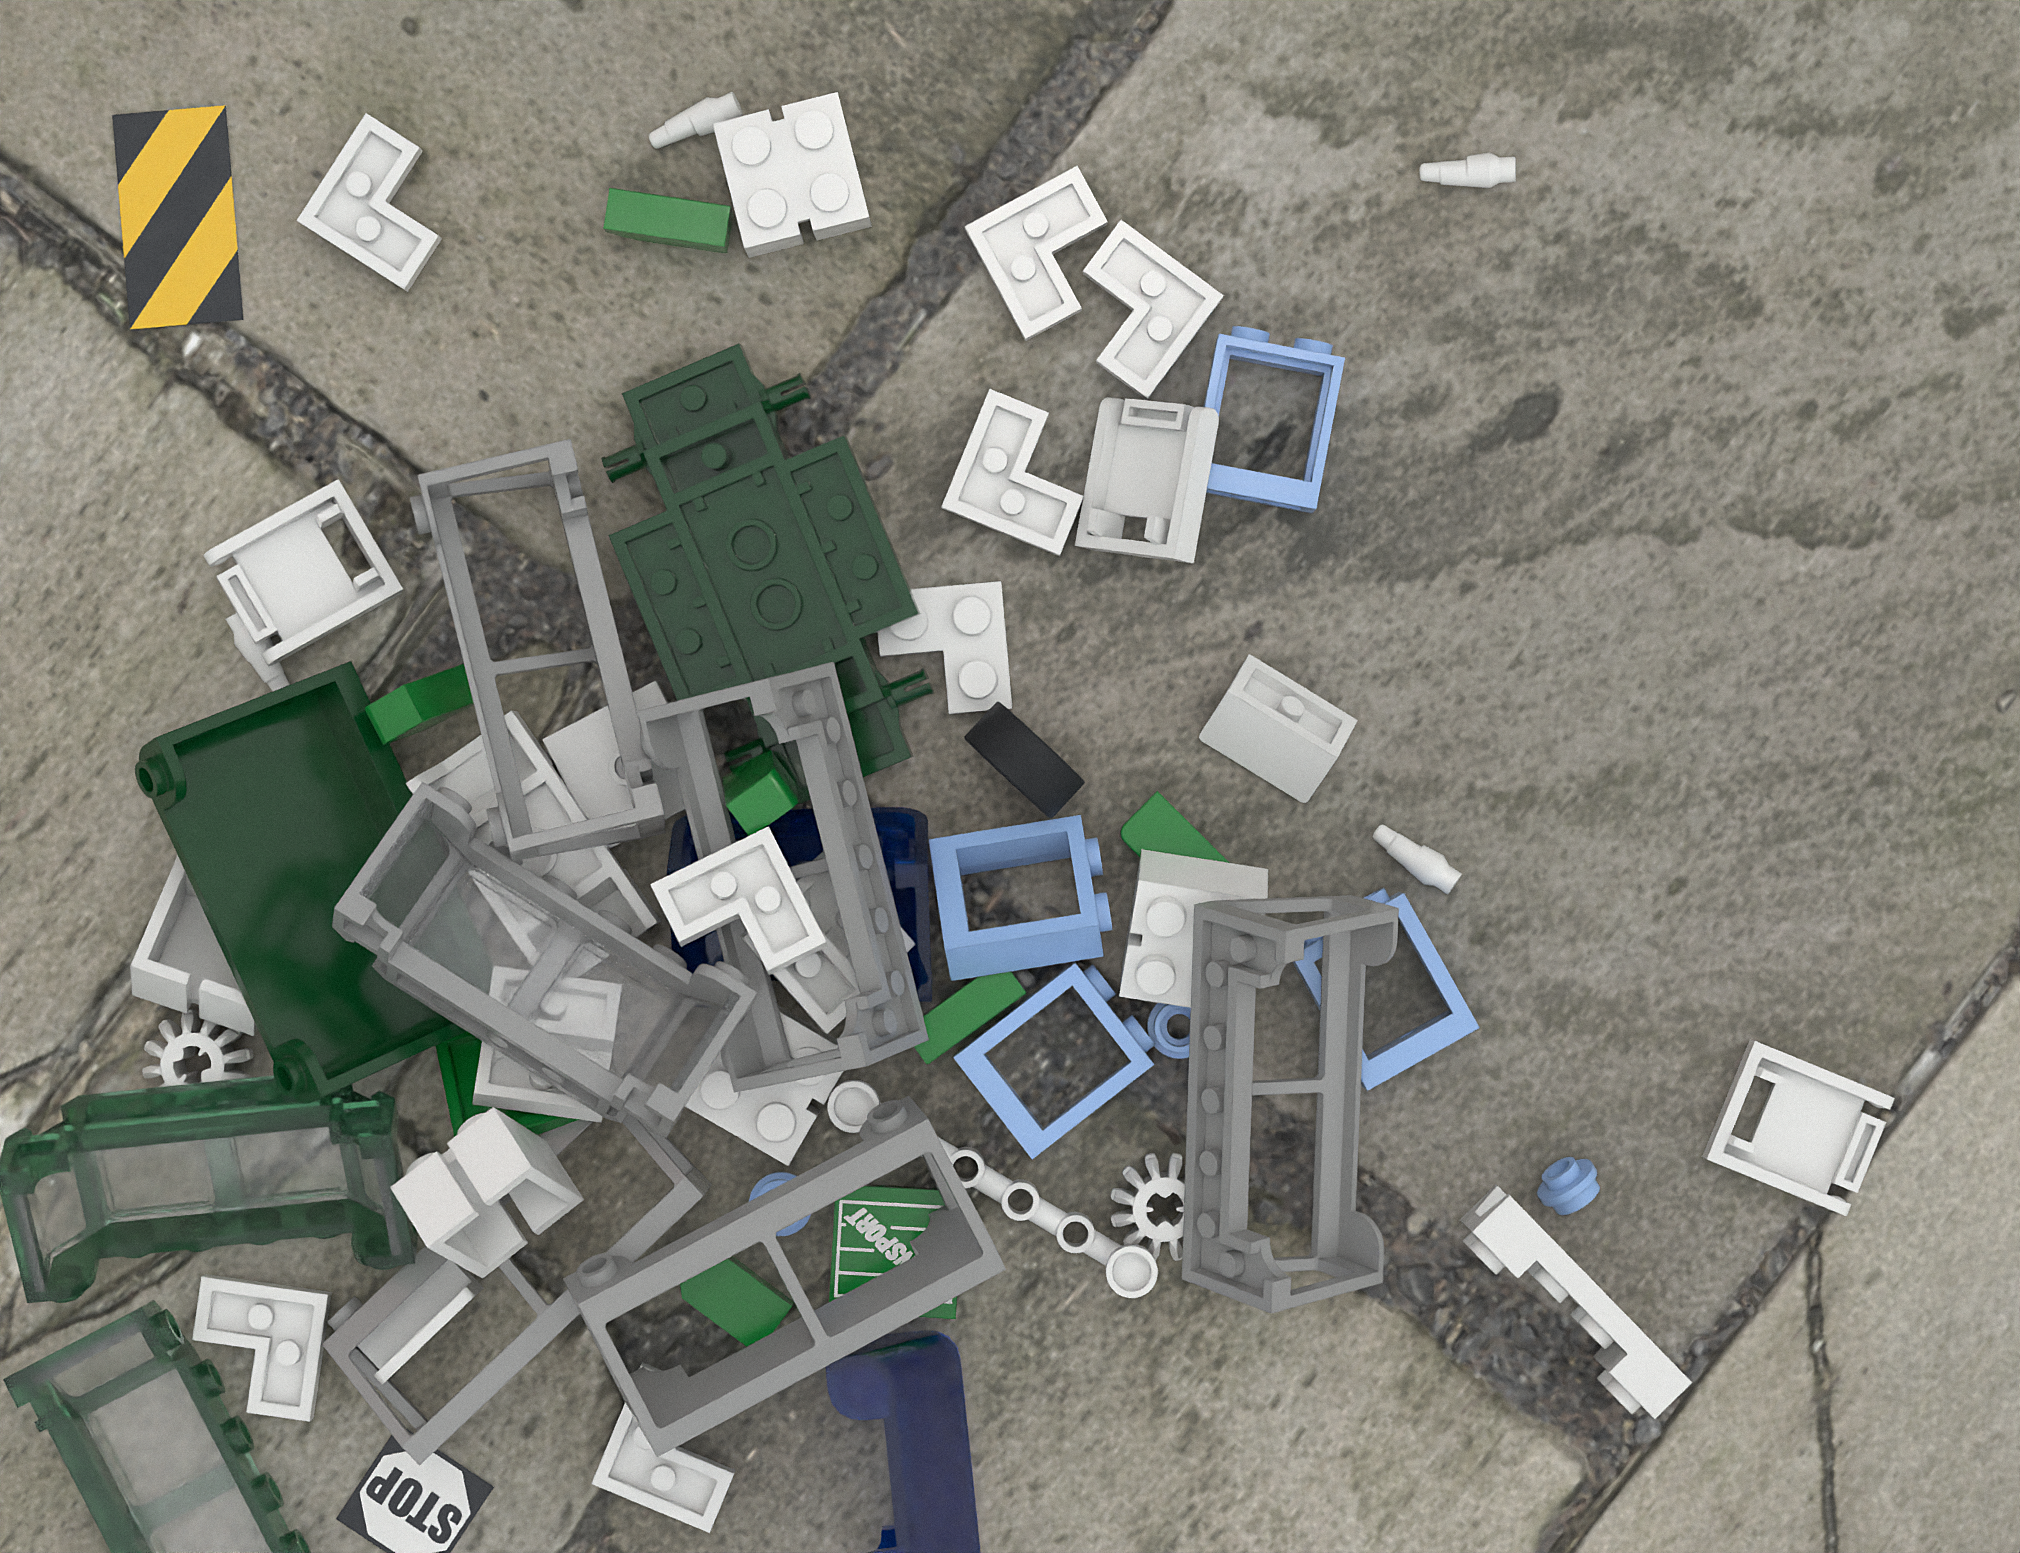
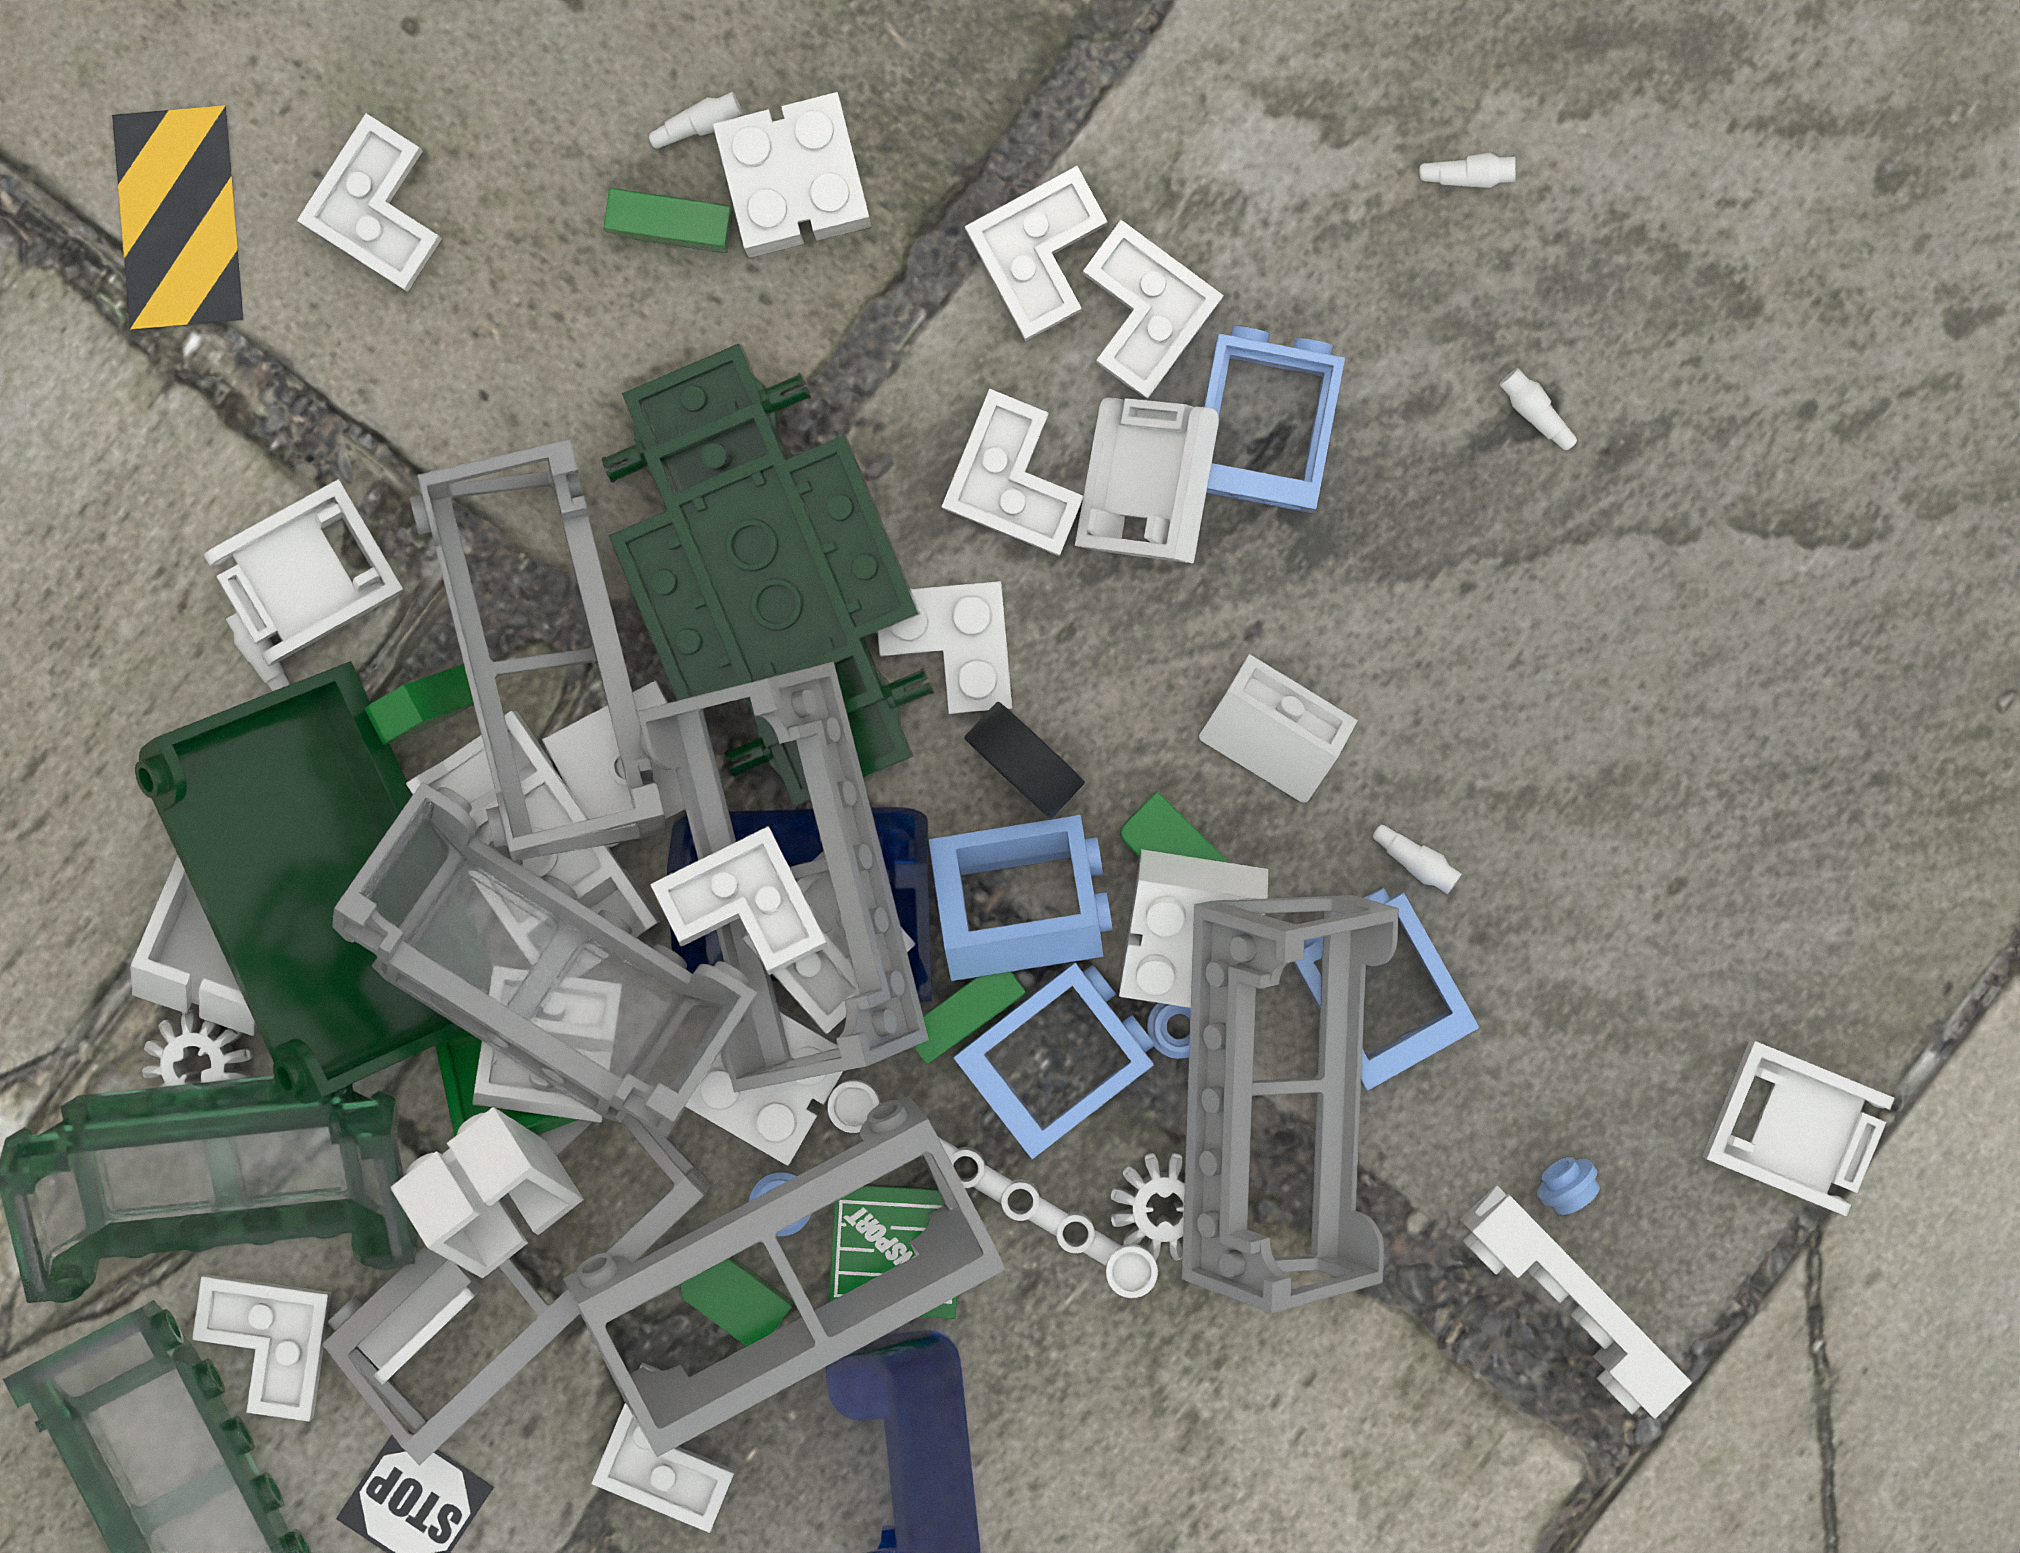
(759, 792): green piece -> none
(1534, 405): none -> white piece

